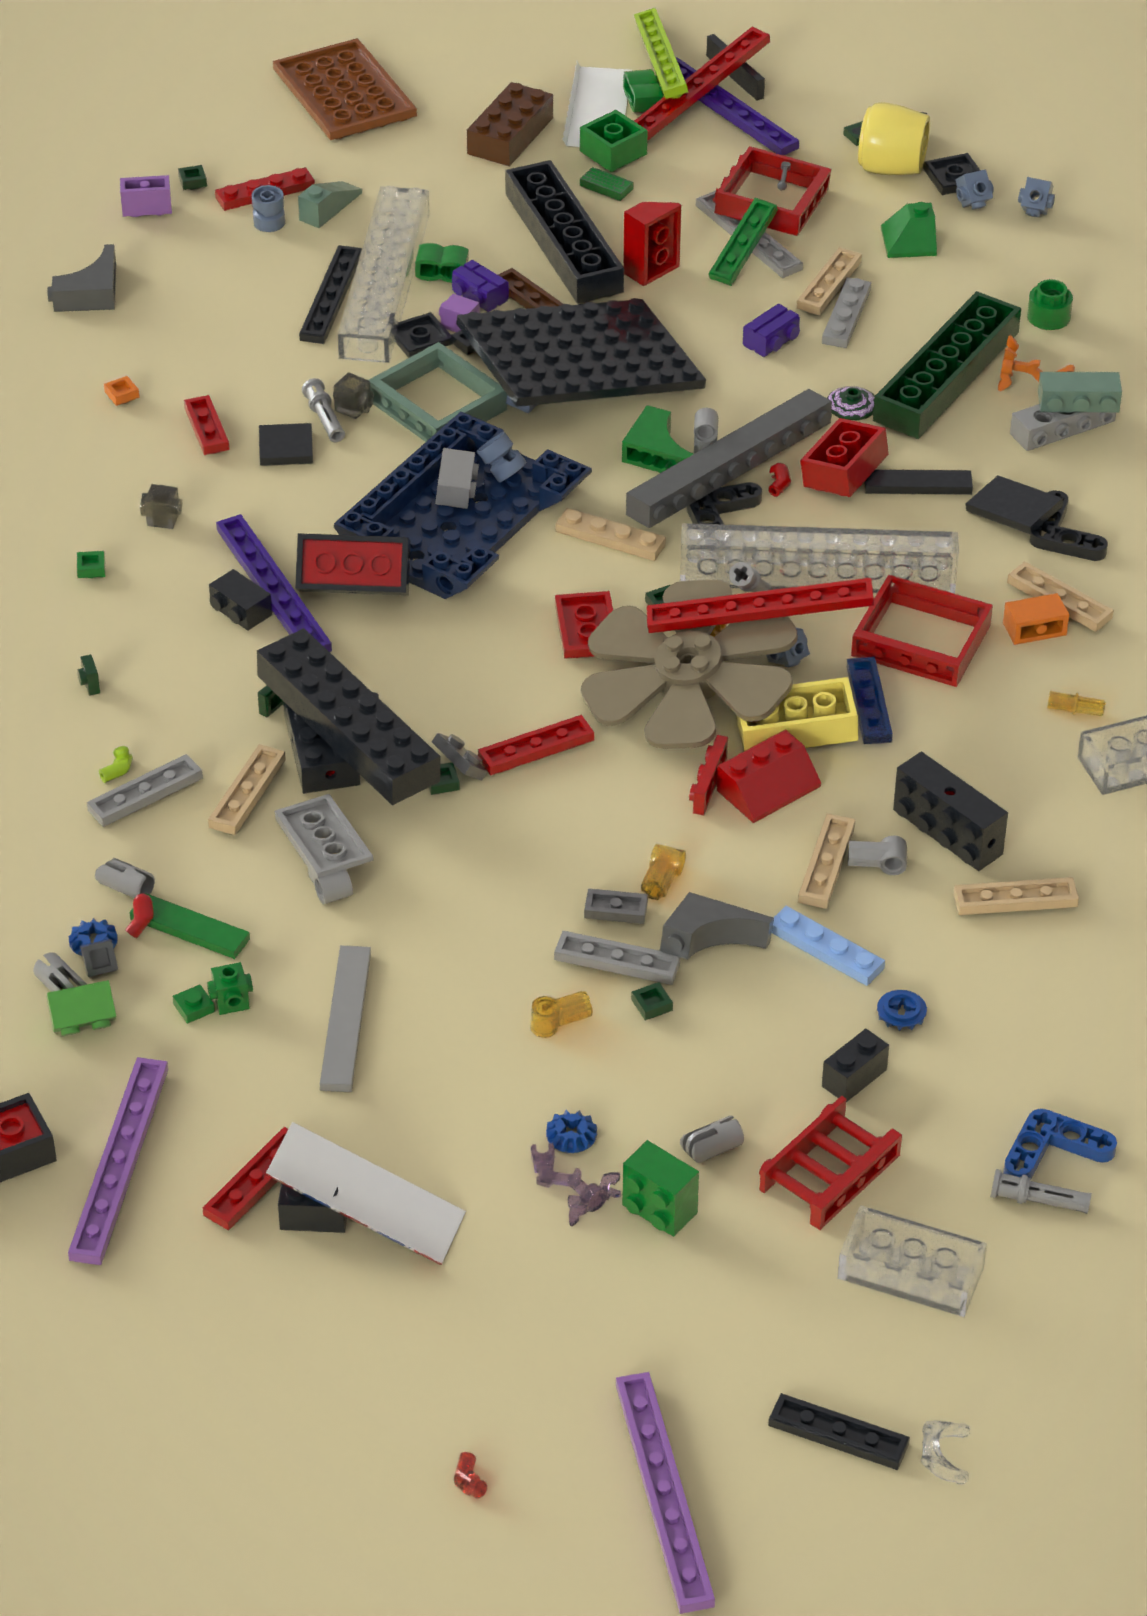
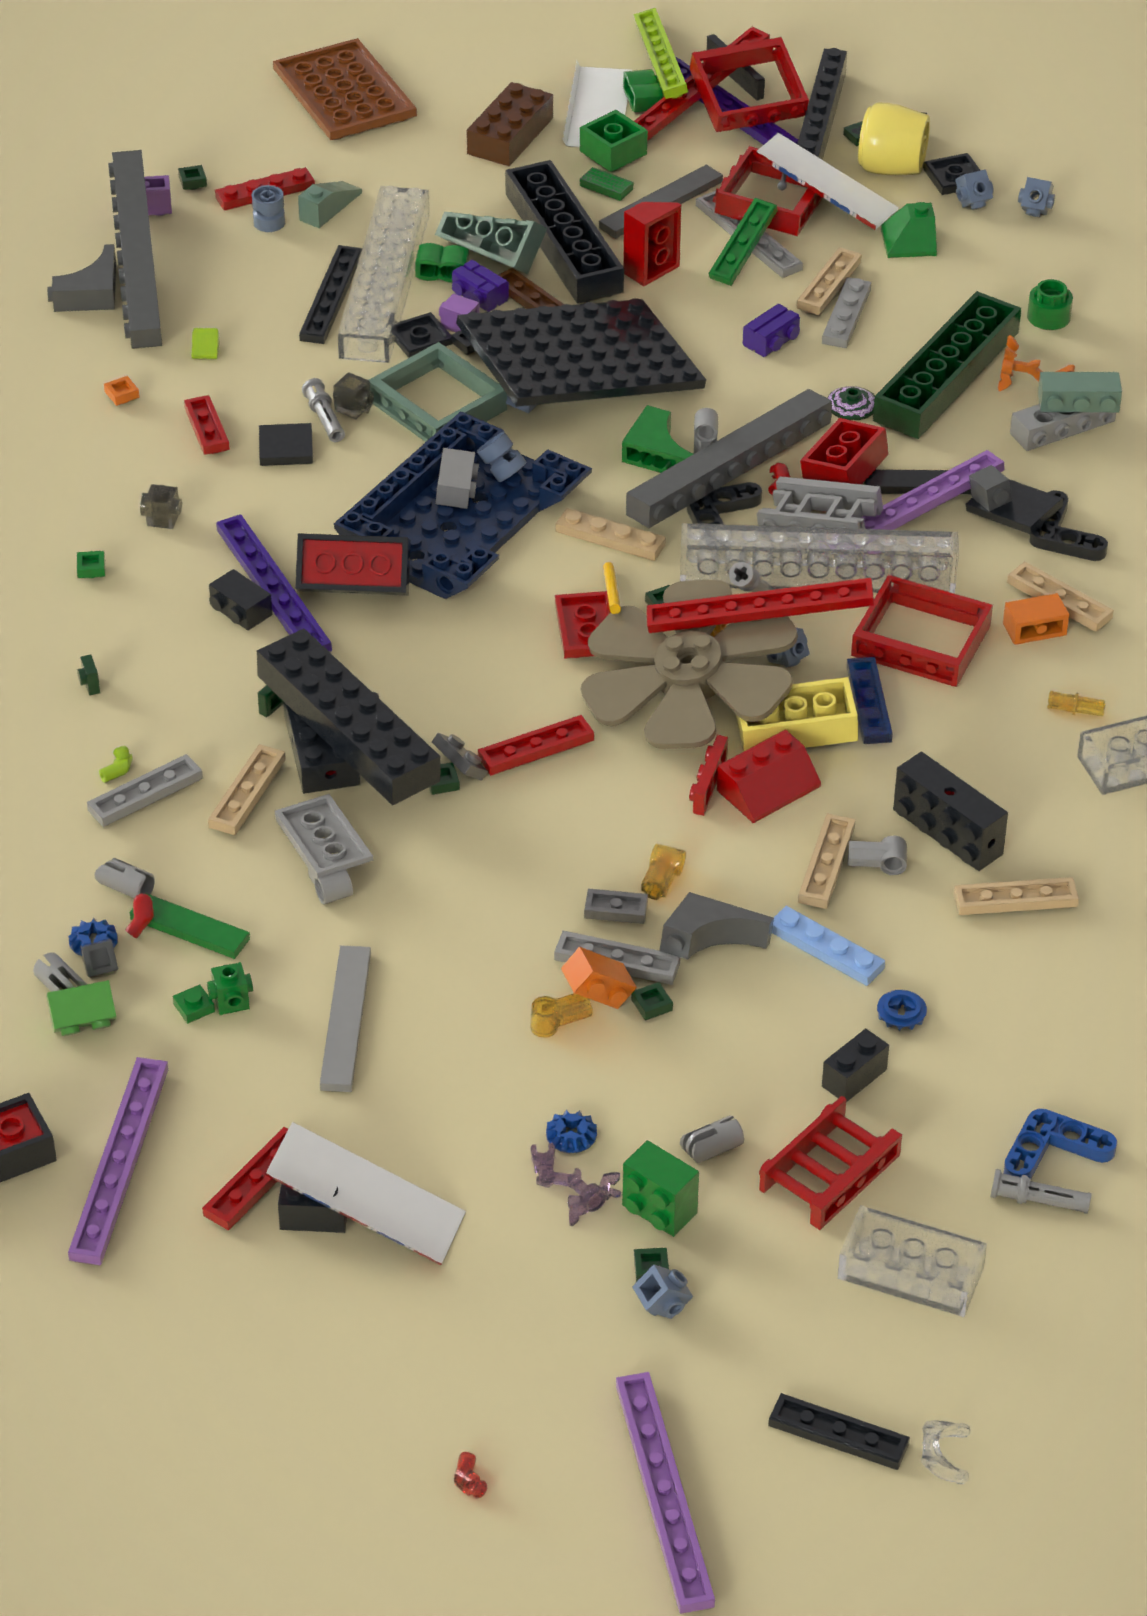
(136, 249): none -> dark grey brick
(205, 343): none -> lime slope
(498, 239): none -> sand green wedge
(598, 977): none -> orange brick
(611, 586): none -> yellow bar
(646, 1258): none -> dark green plate
(663, 1291): none -> sand blue brick
(677, 192): none -> dark grey tile
(747, 55): none -> red window
(823, 102): none -> black brick
(826, 181): none -> white sticker
(842, 502): none -> light grey fence
(931, 493): none -> medium lavender plate
(990, 488): none -> dark grey brick

